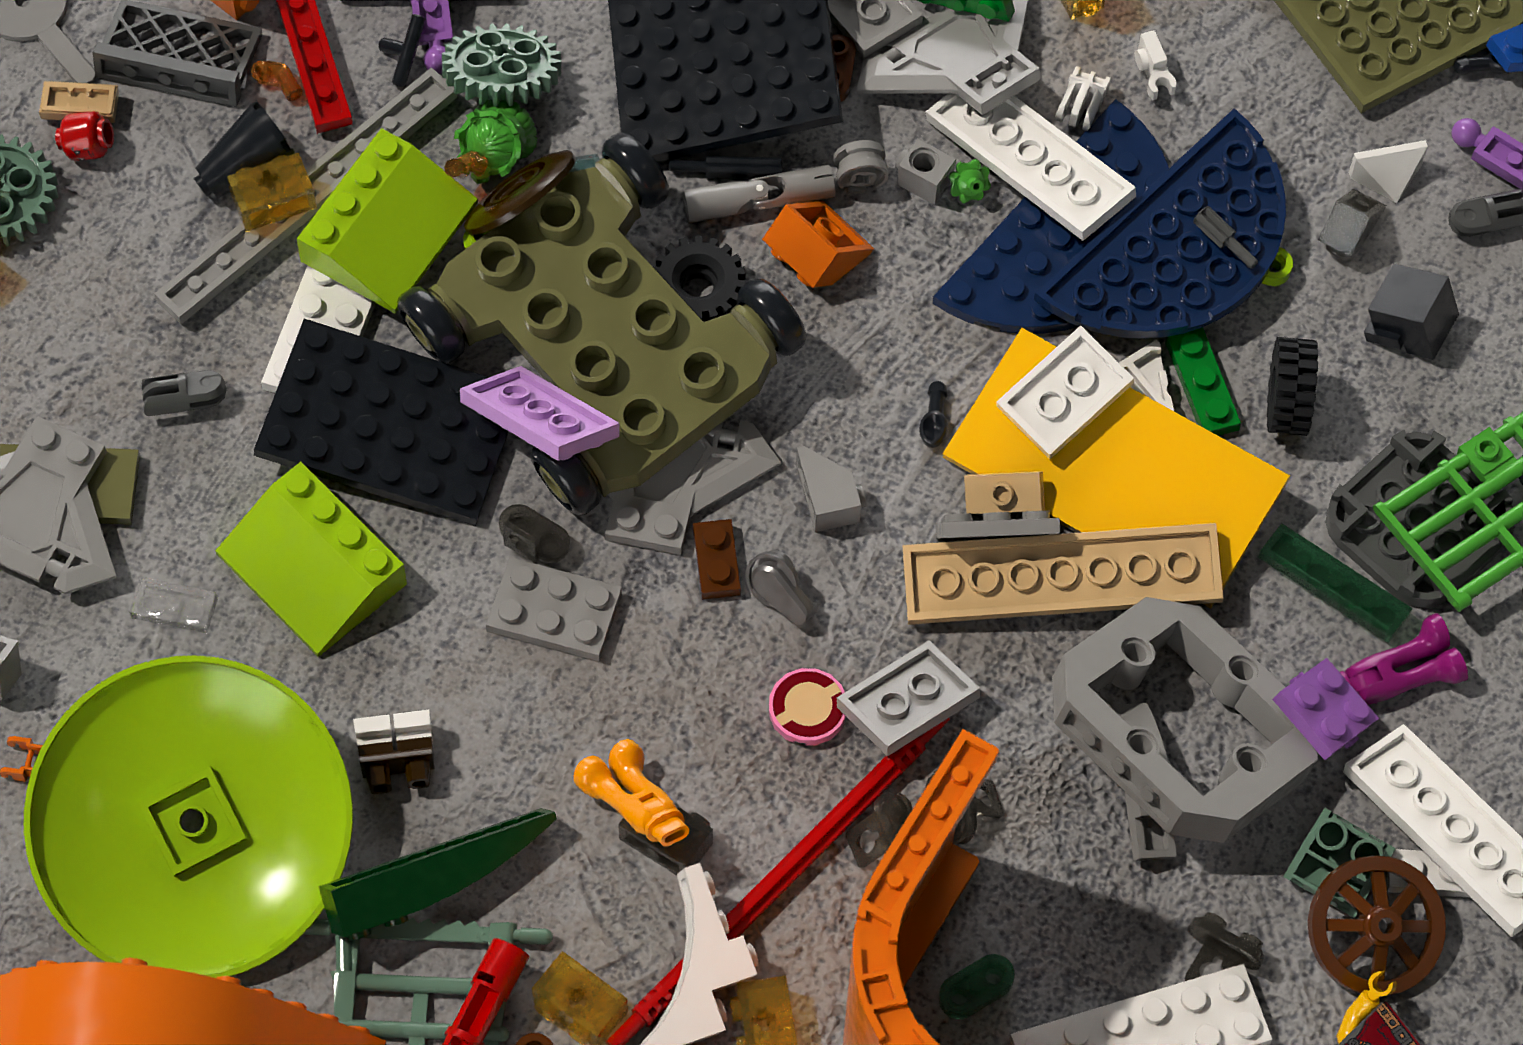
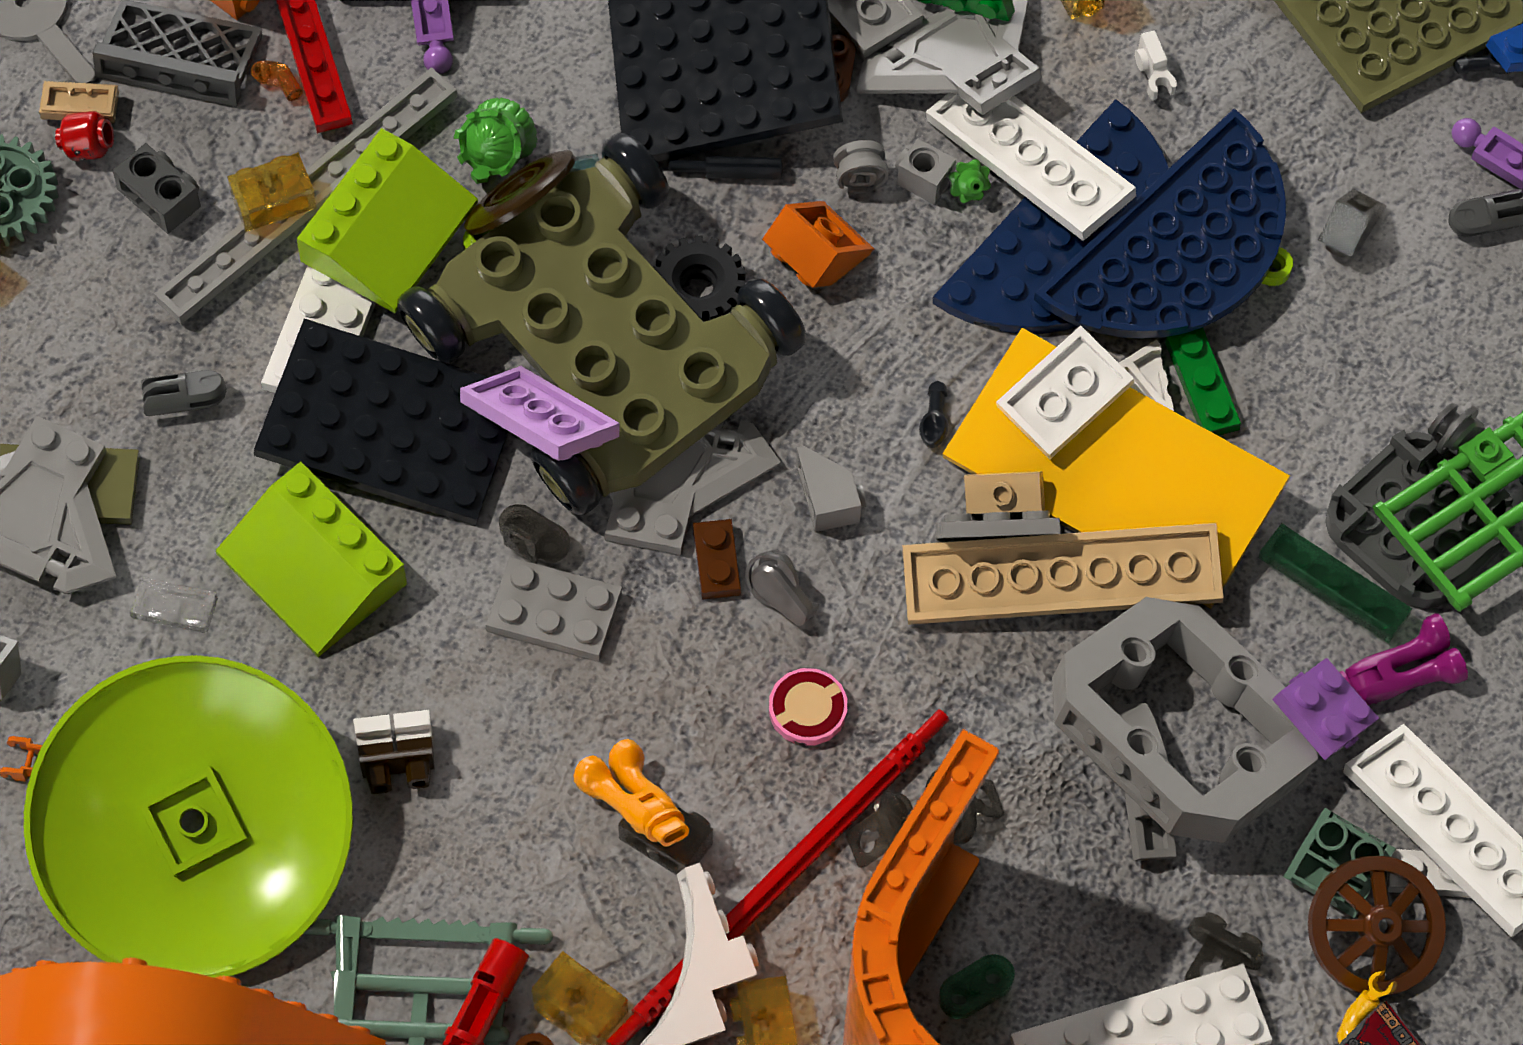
(151, 191): none -> dark grey brick
(247, 143): black cone -> none
(405, 50): black piece -> none
(425, 877): dark green slope -> none
(465, 164): clear orange arm -> none
(501, 64): sand green gear -> none
(740, 196): light grey piece -> none
(908, 698): light grey plate -> none
(1084, 92): white arm -> none
(1223, 235): dark grey axle -> none
(1292, 386): black tyre -> none
(1388, 168): white slope -> none
(1413, 311): black plate -> none
(1455, 427): none -> flat silver piece

